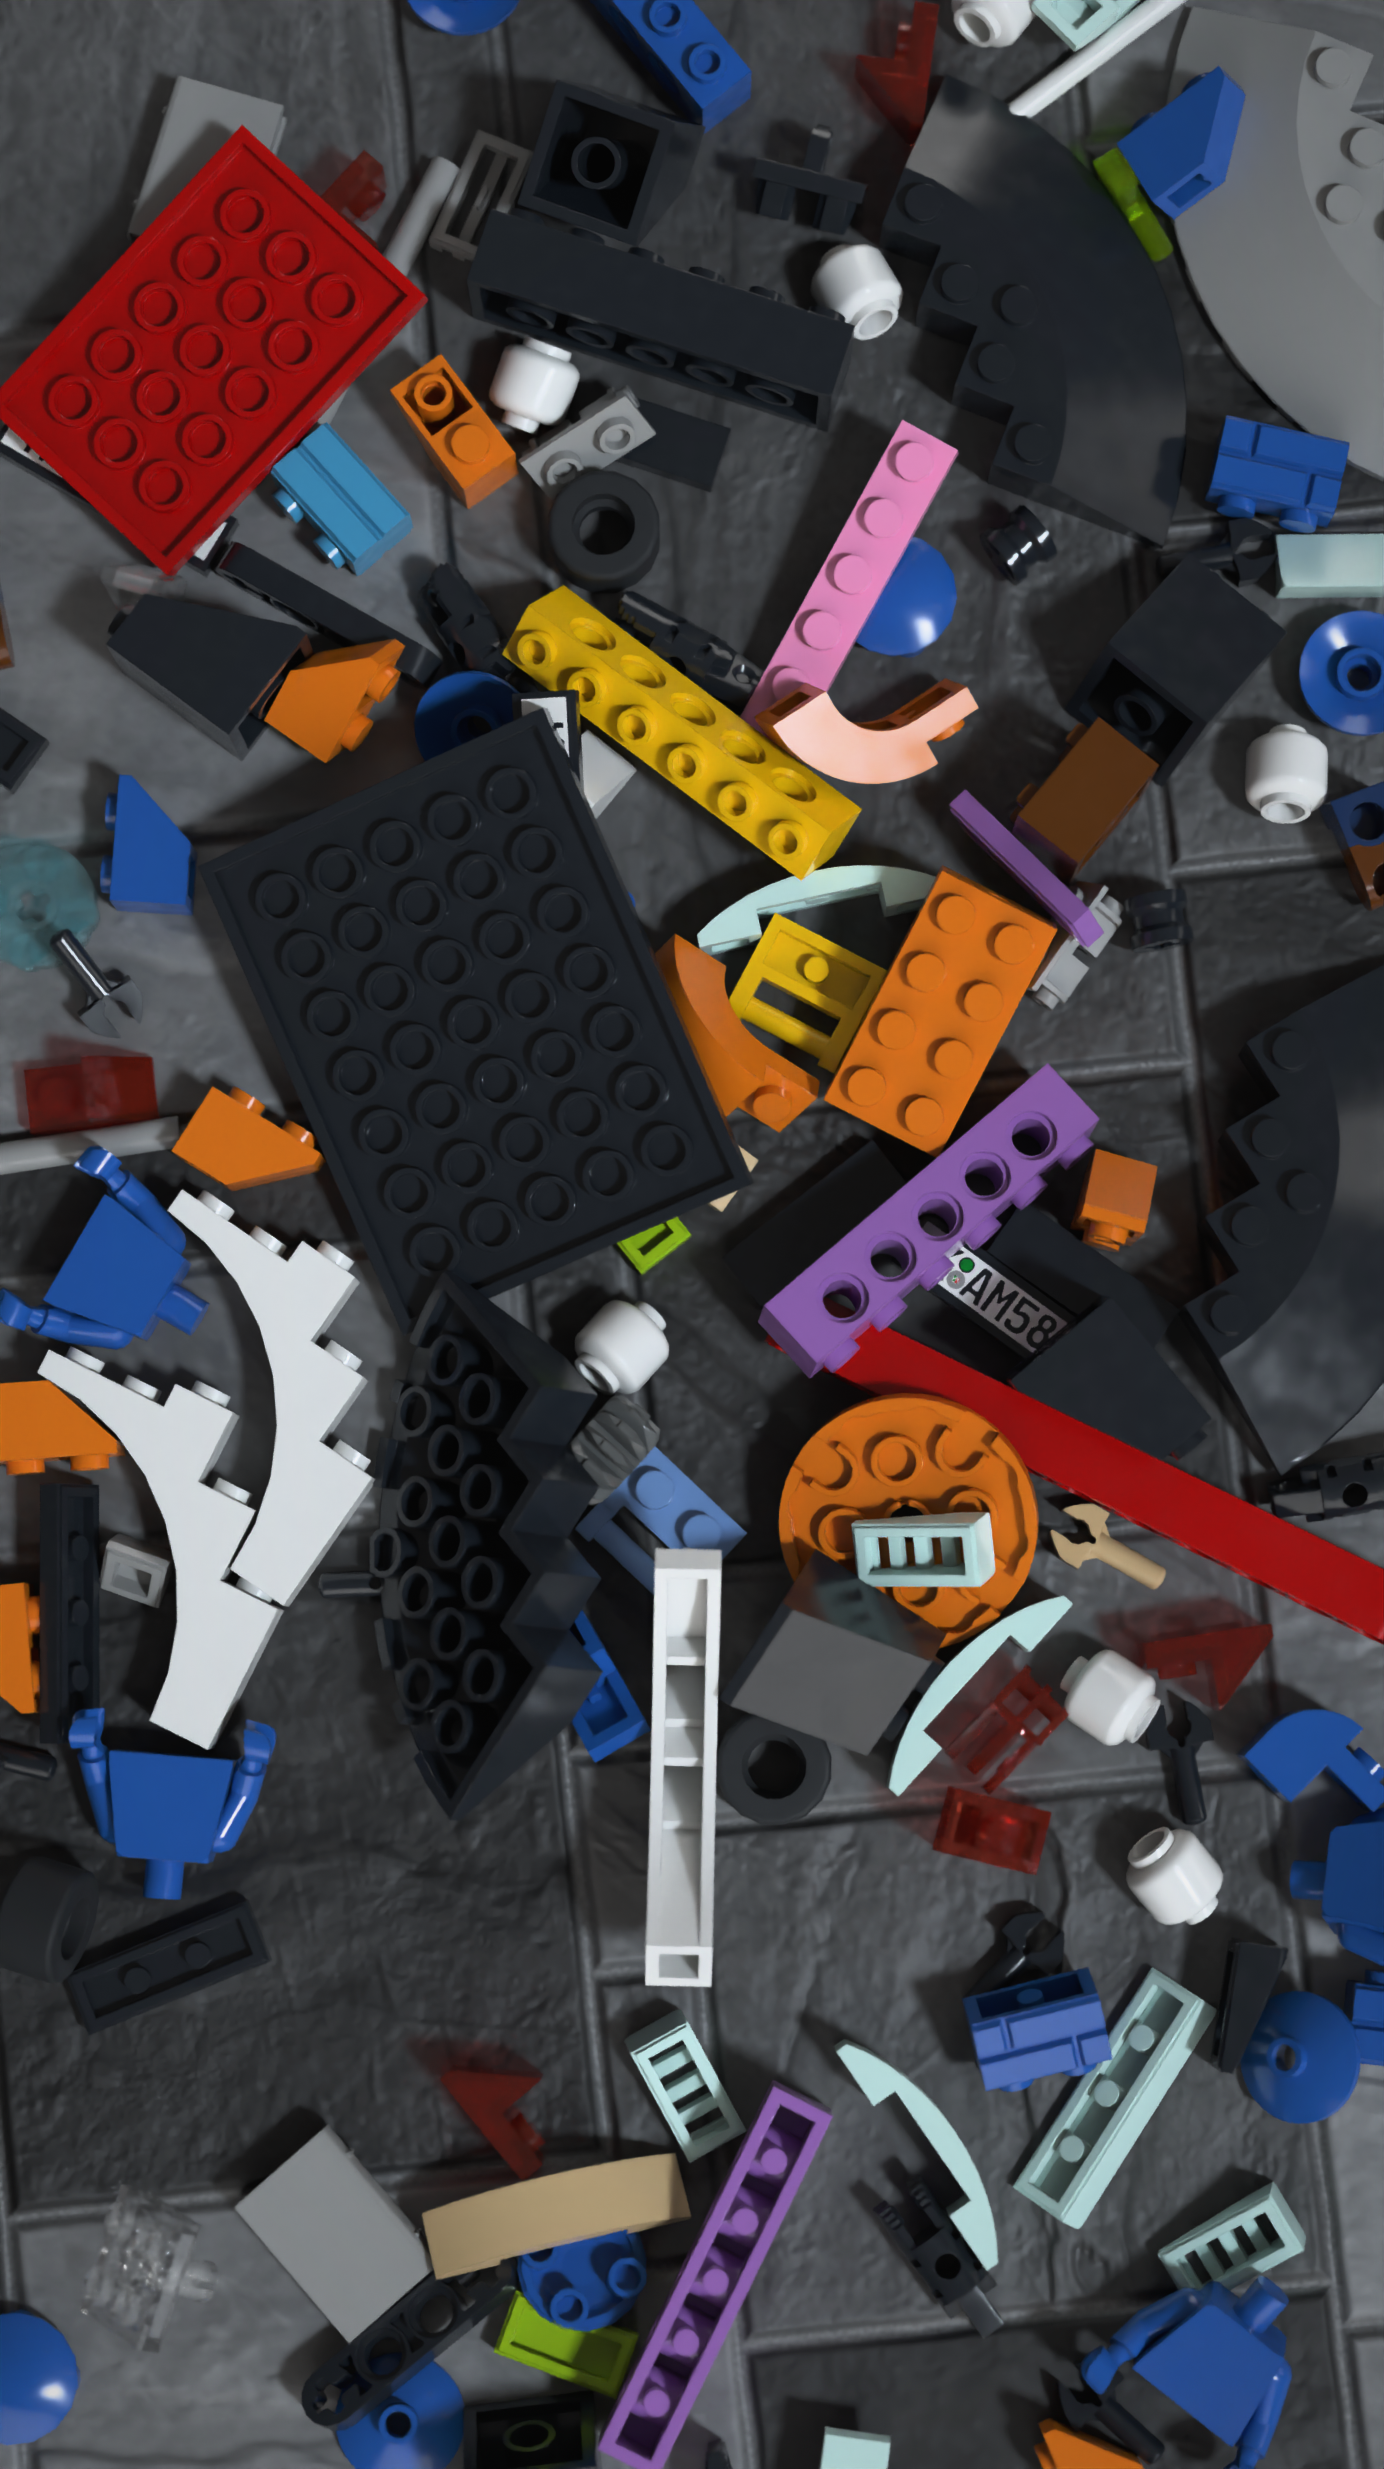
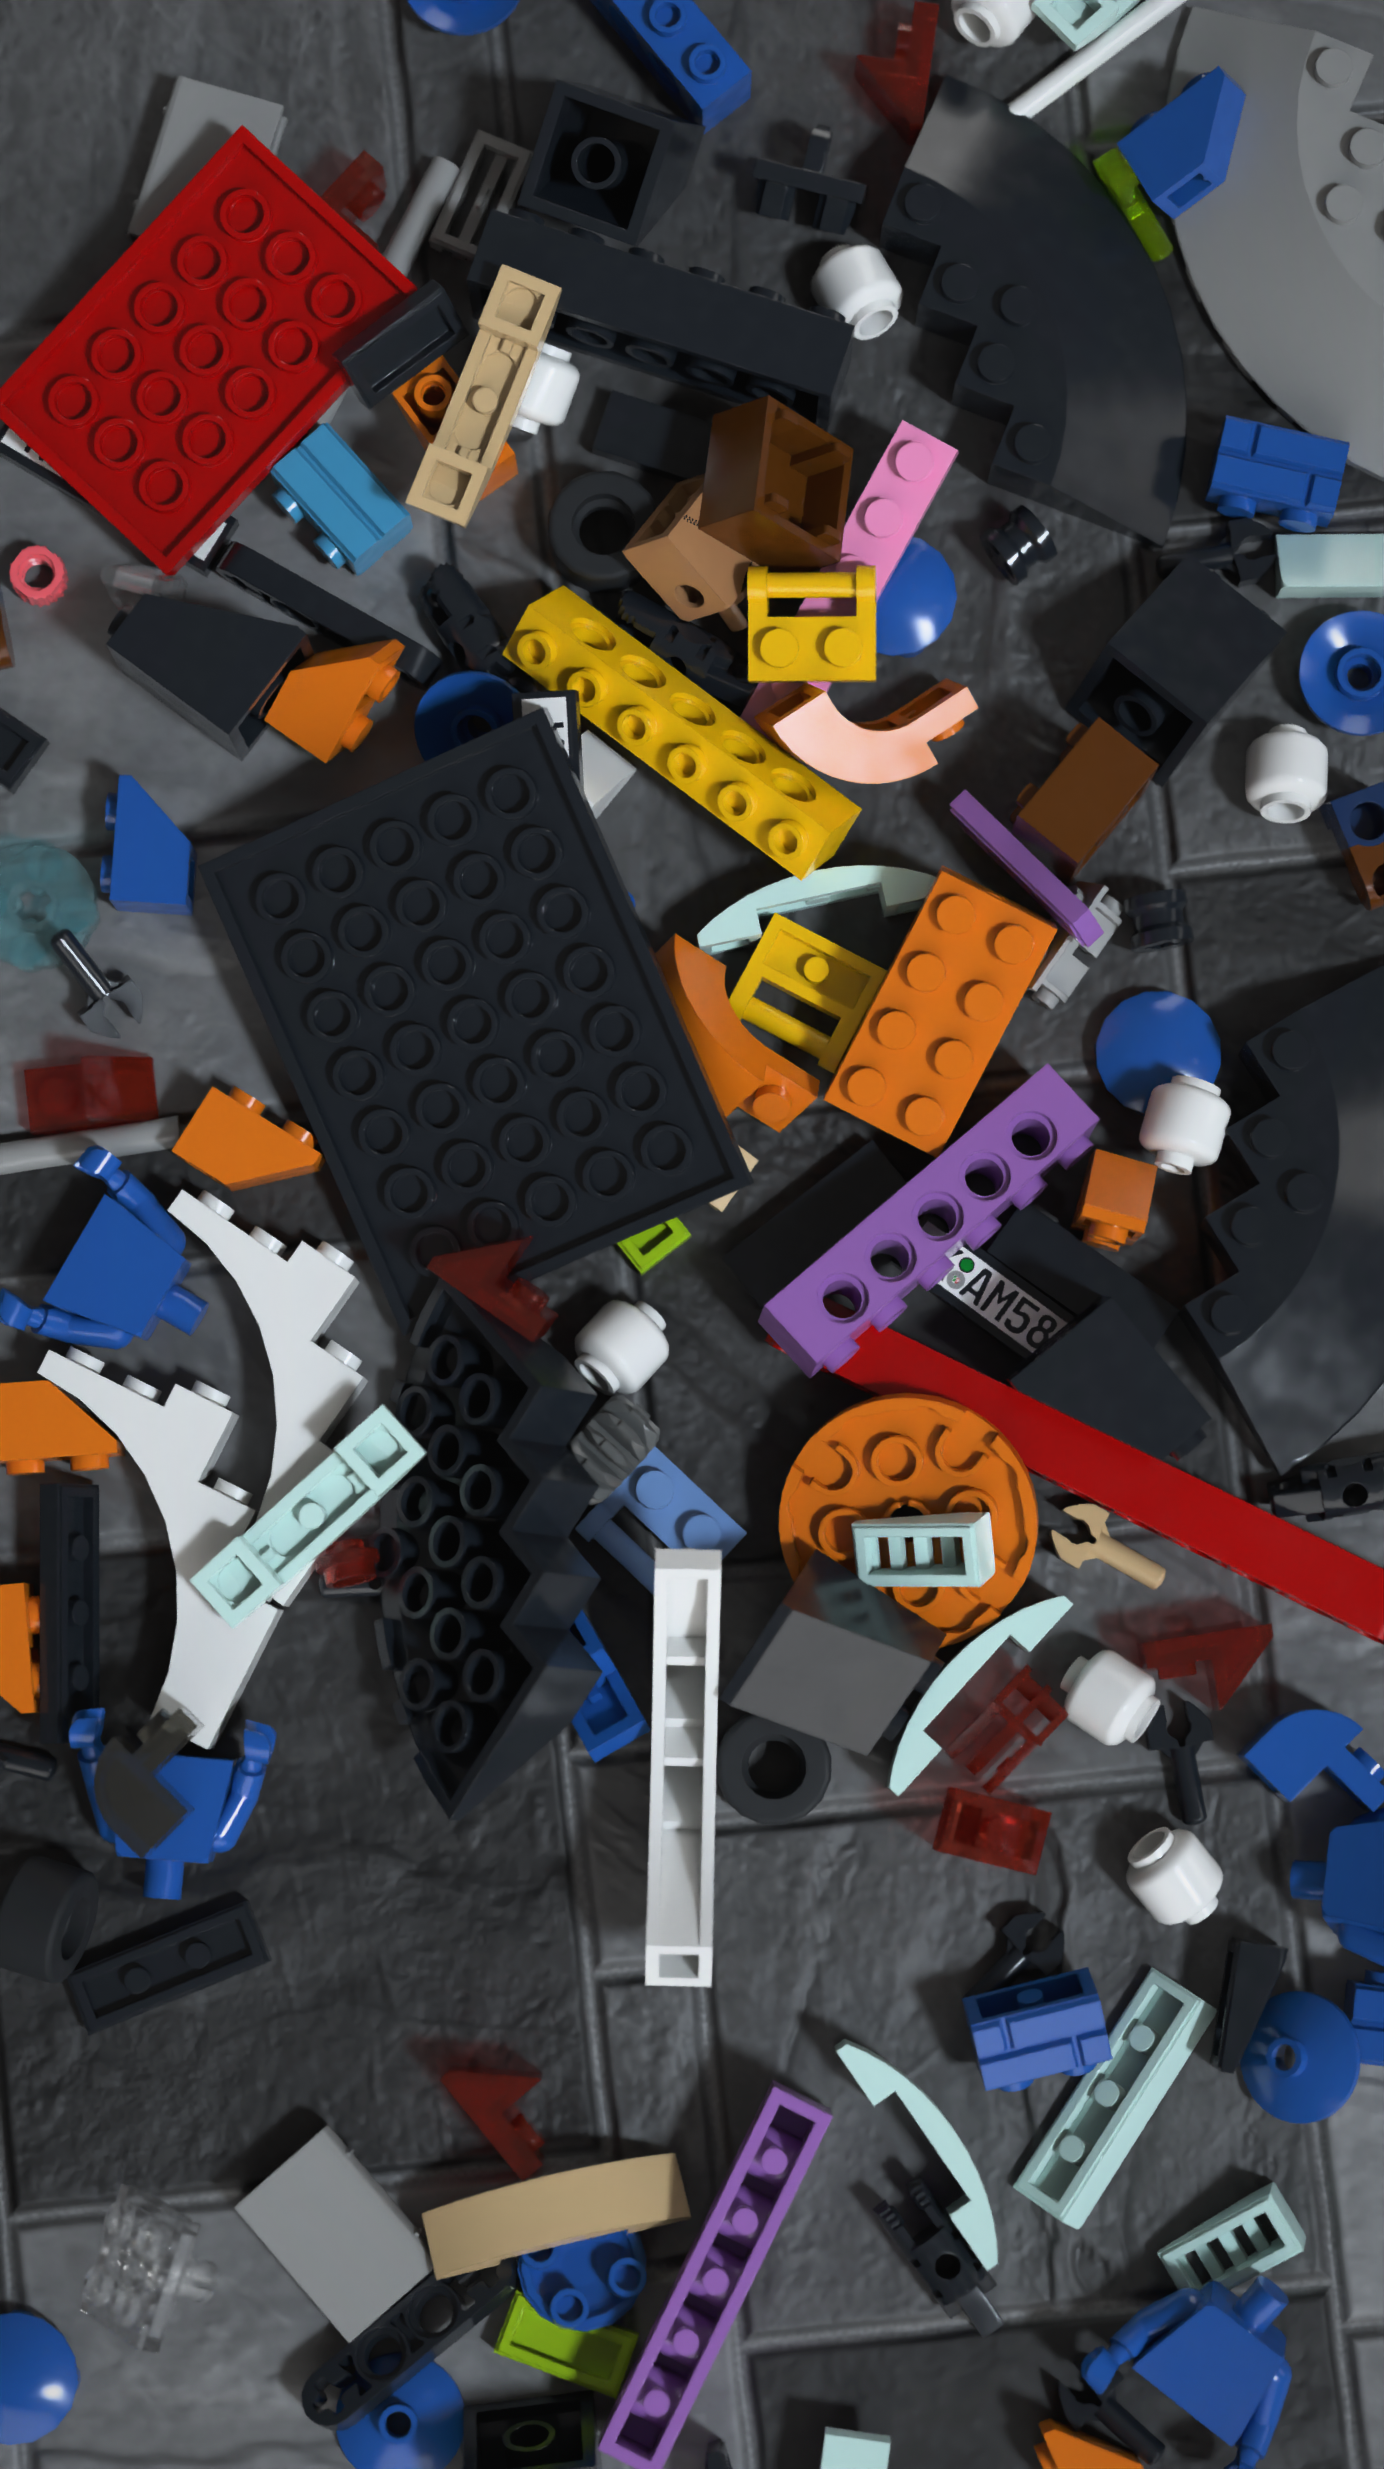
(35, 556): none -> coral axle
(133, 1792): none -> clear smoke brick
(136, 1570): light grey slope -> none
(309, 1517): none -> light aqua slope
(347, 1564): none -> clear red plate
(400, 344): none -> black tile
(482, 1276): none -> clear red slope
(486, 397): none -> tan slope
(603, 435): light grey hinge -> none
(659, 2037): light aqua slope -> none
(688, 566): none -> medium nougat torso
(776, 487): none -> reddish brown container
(812, 647): none -> yellow plate
(1151, 1042): none -> blue dish
(1185, 1124): none -> white head

